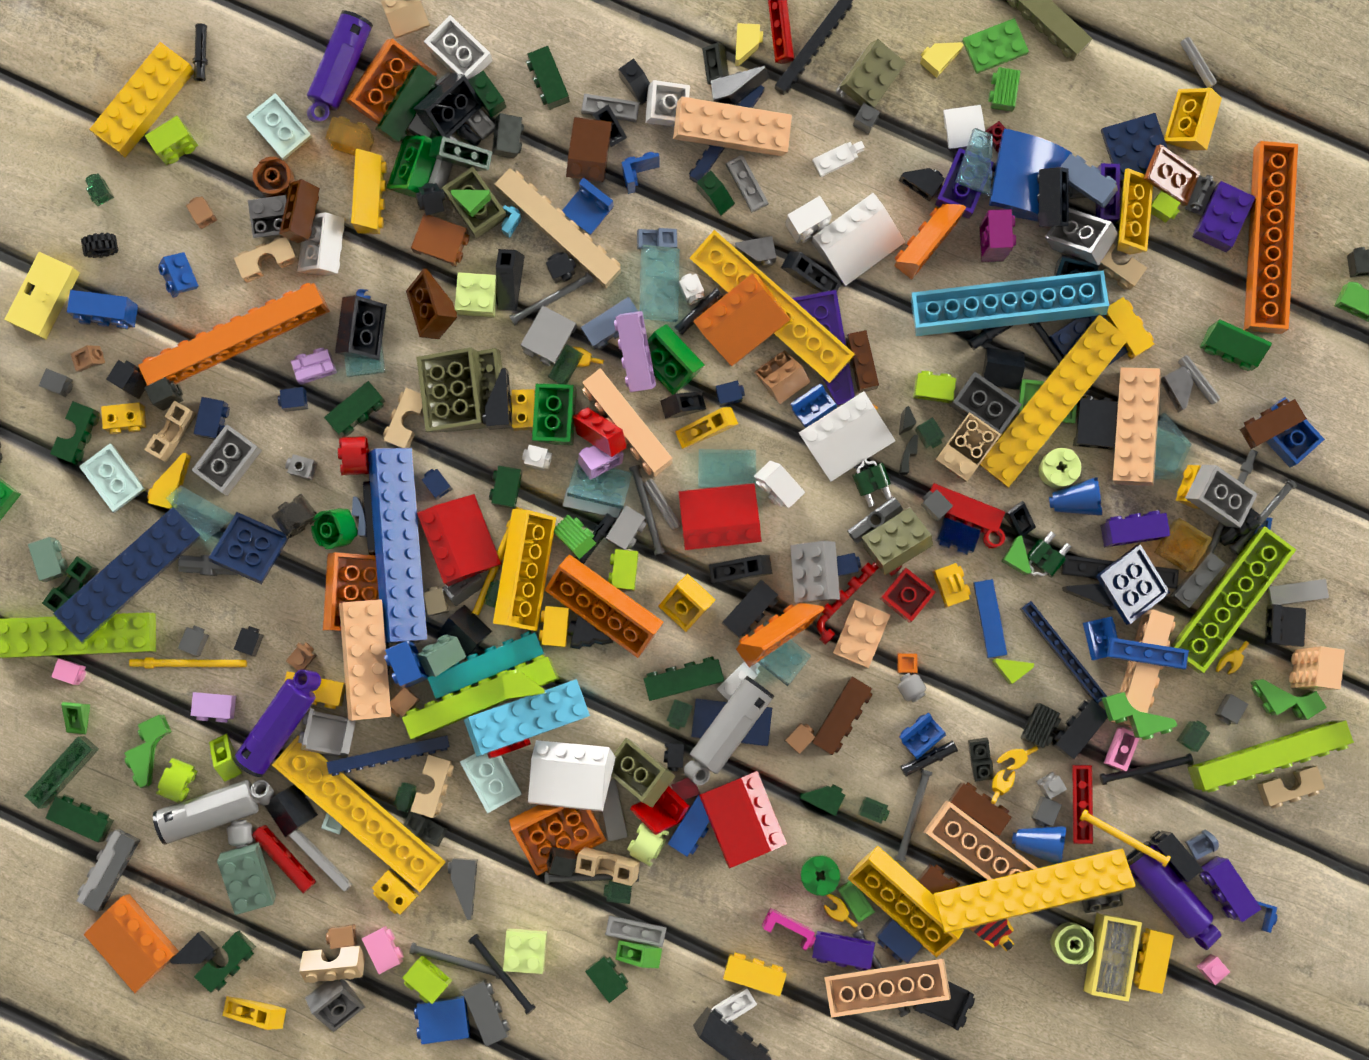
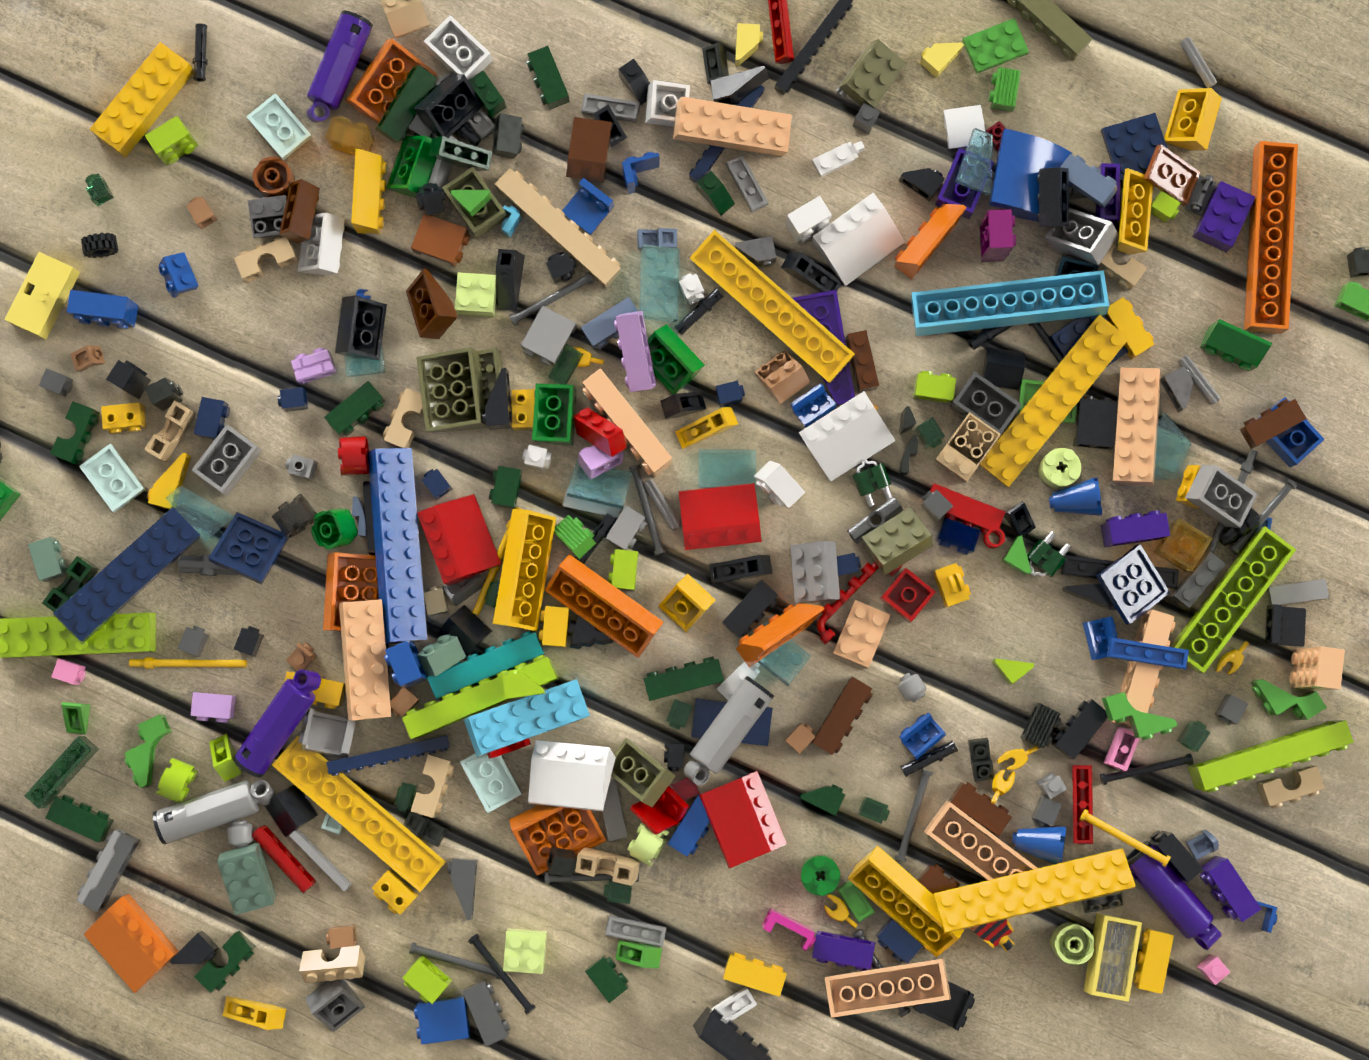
(236, 336): orange brick -> none
(383, 950): bright pink brick -> none
(742, 319): orange slope -> none
(907, 663): orange tile -> none
(990, 618): blue tile -> none
(1063, 652): dark blue piece -> none

